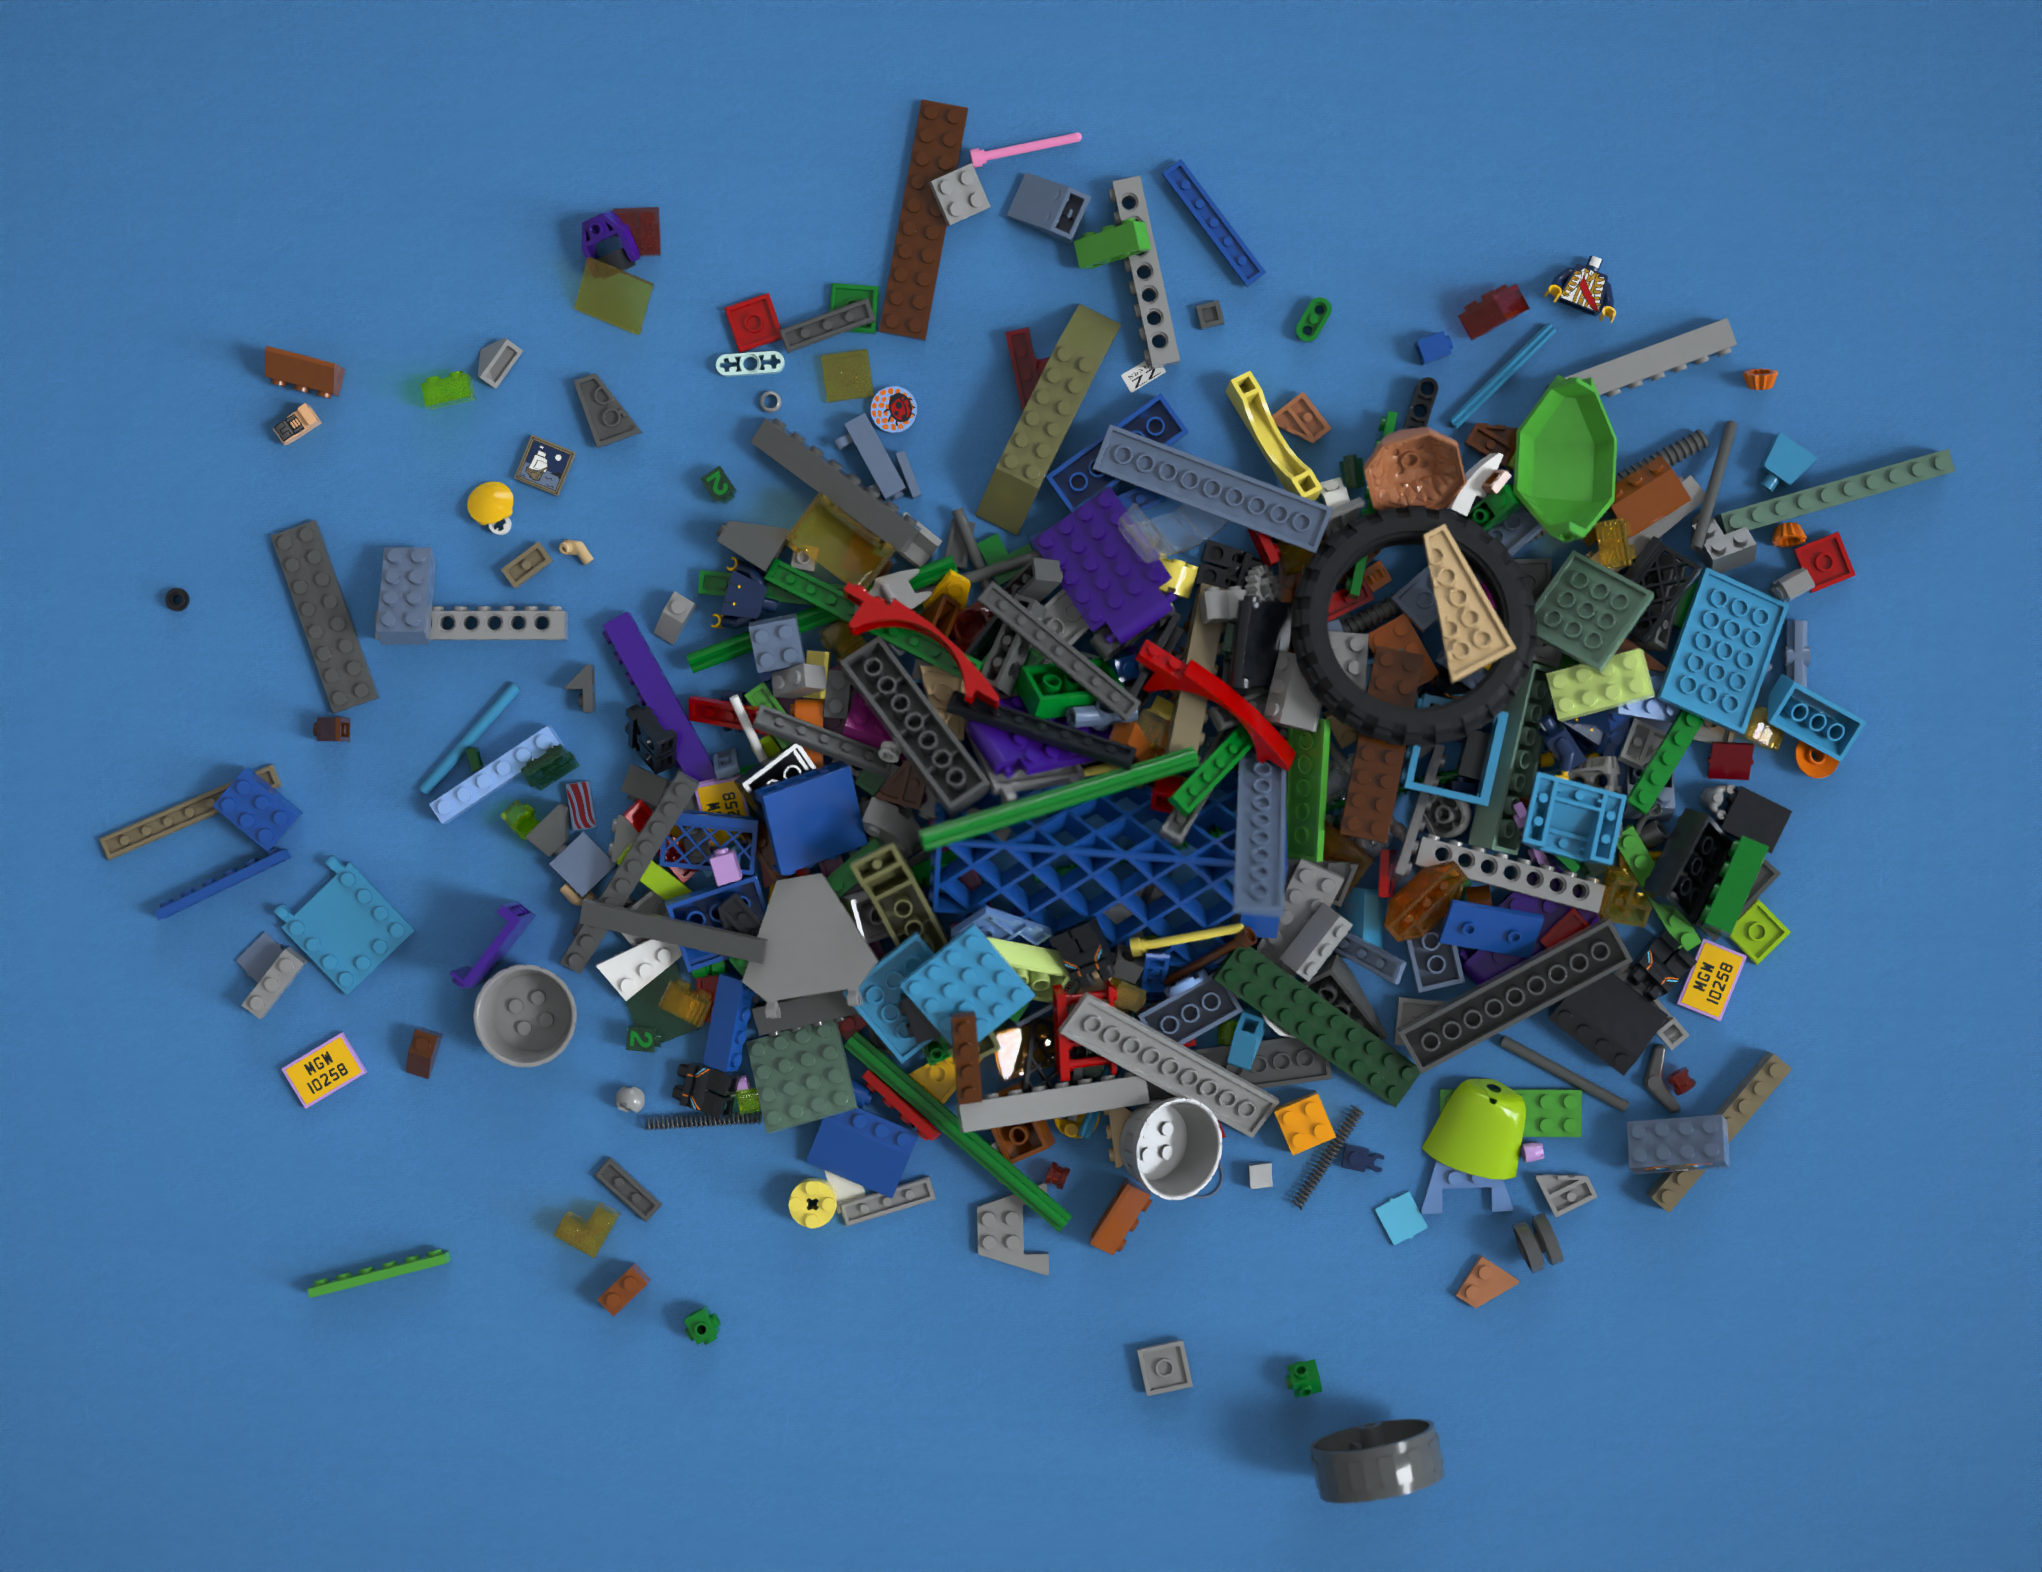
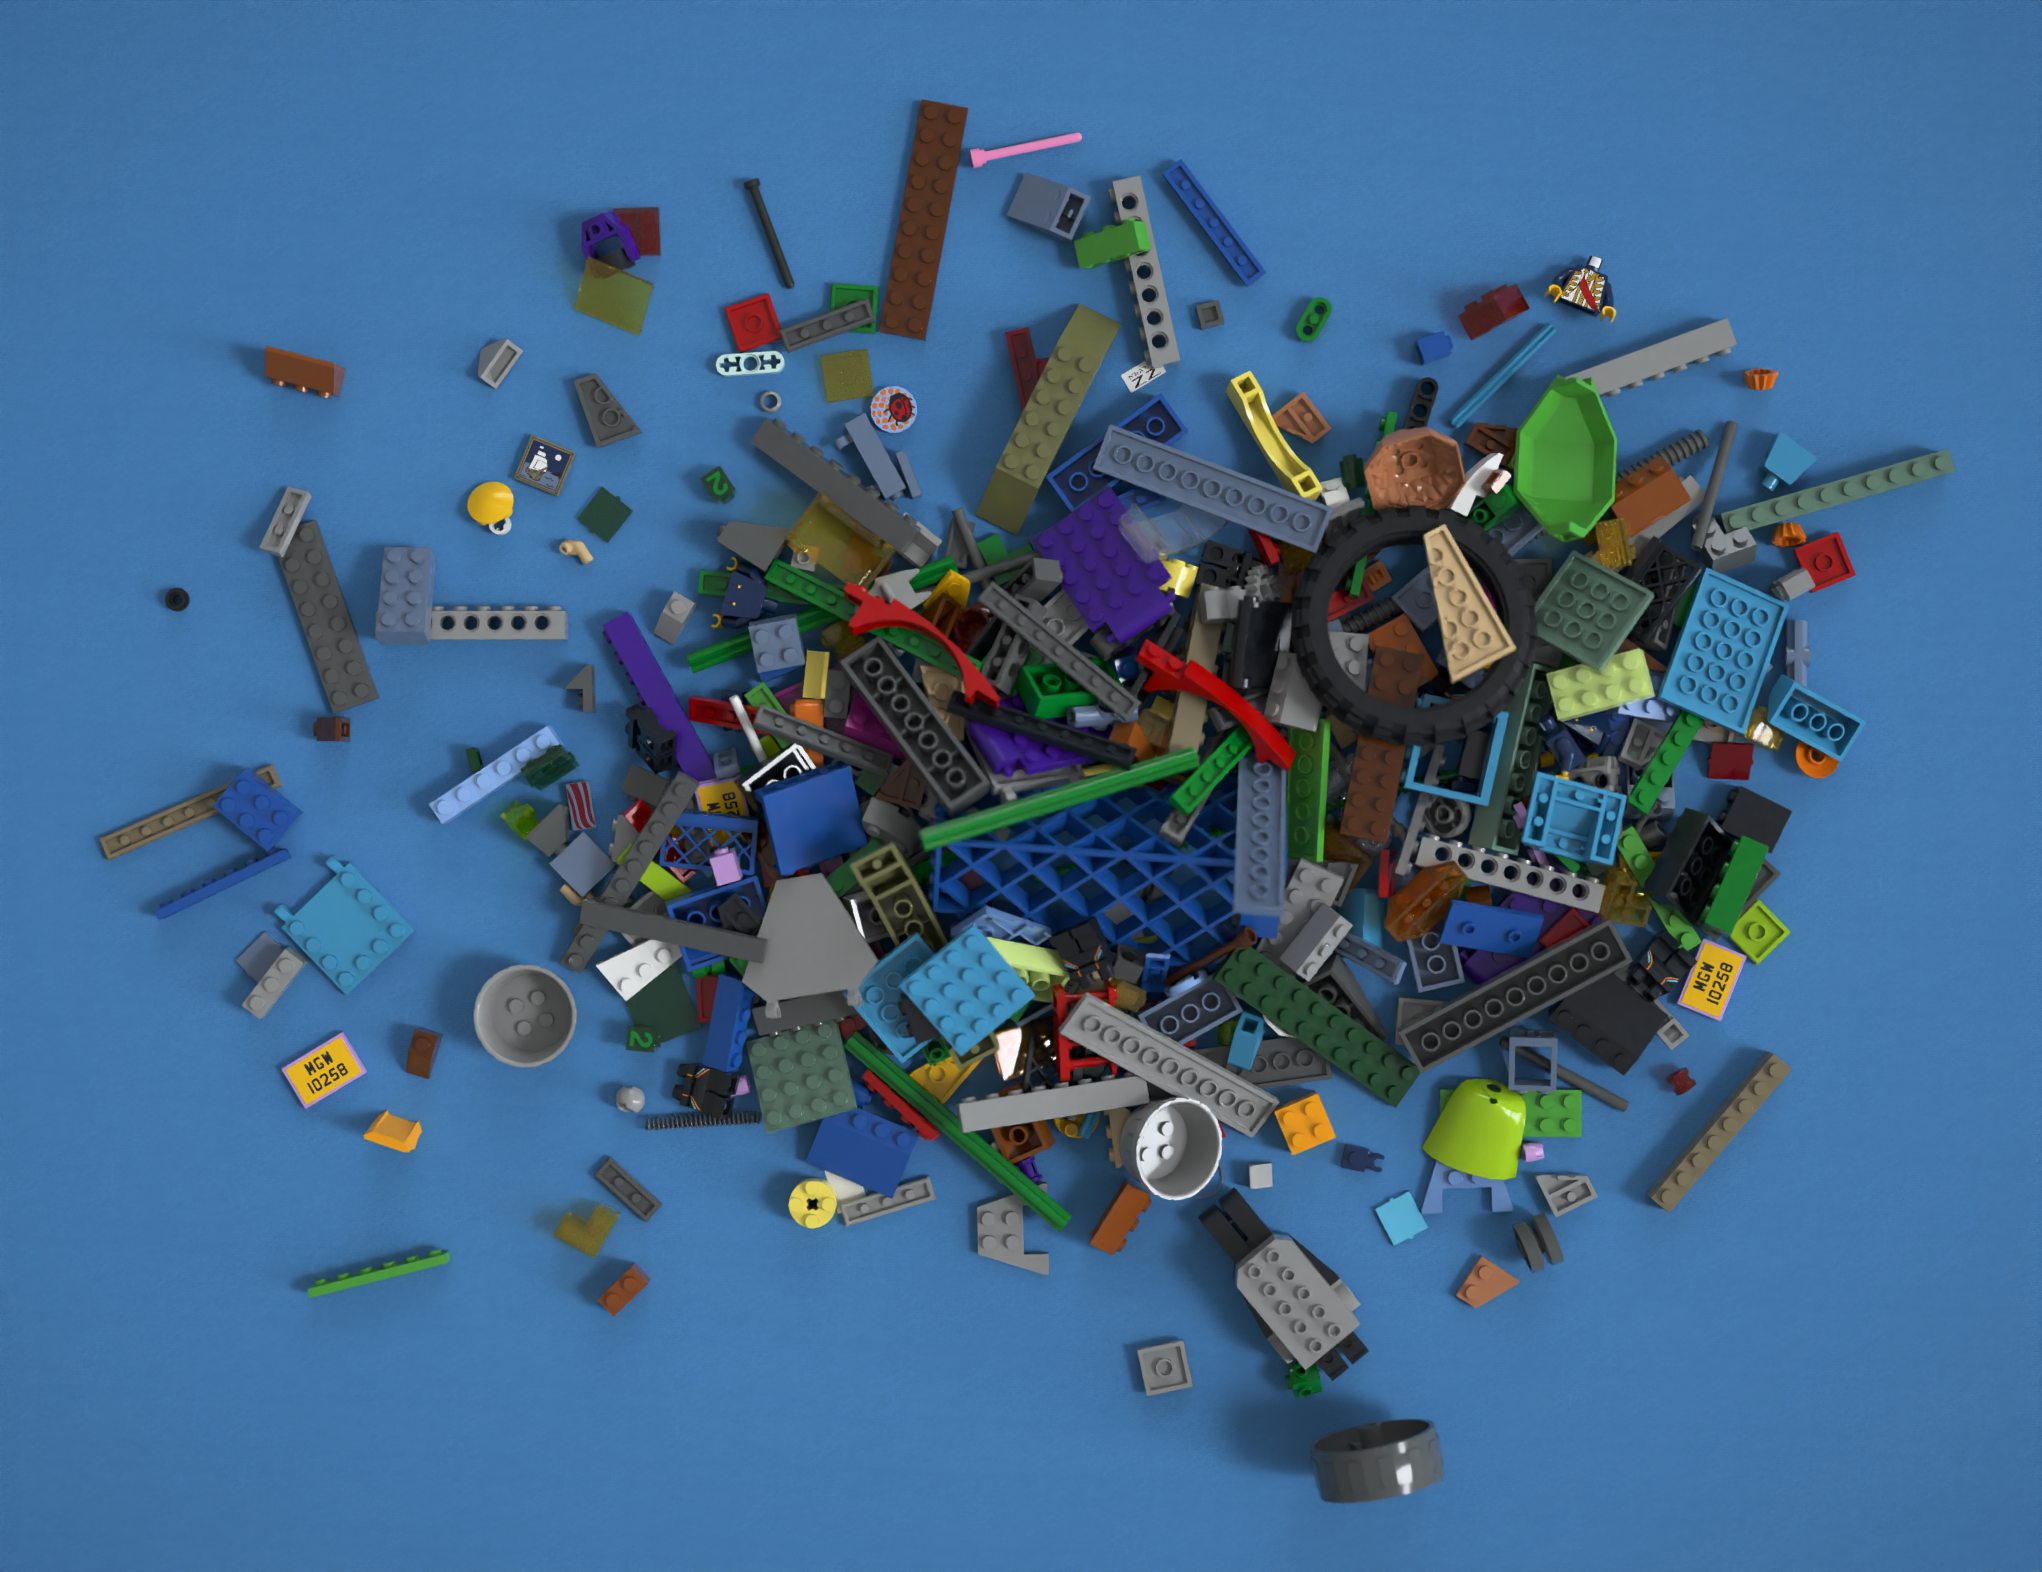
(285, 521): none -> light grey plate
(297, 424): light nougat leg -> none
(394, 1132): none -> light orange slope
(448, 390): clear neon green brick -> none
(470, 738): dark azure piece -> none
(518, 920): dark purple panel -> none
(527, 565): dark tan plate -> none
(605, 514): none -> clear green piece
(686, 1002): clear yellow brick -> none
(702, 1317): green brick -> none
(748, 1101): clear neon green brick -> none
(752, 186): none -> pearl dark grey bar
(799, 681): light grey brick -> none
(889, 752): white bush -> none
(959, 194): light grey plate -> none
(966, 1057): reddish brown plate -> none
(1028, 1167): none -> dark purple bush
(1057, 1175): clear red wheel -> none
(1140, 946): light yellow piece -> none
(1162, 791): red brick -> none
(1288, 1289): none -> light grey piece
(1355, 1117): dark grey piece -> none
(1533, 1038): none -> sand blue window
(1653, 1080): dark grey piece -> none
(1678, 1144): sand blue brick -> none
(1713, 797): light grey piece -> none

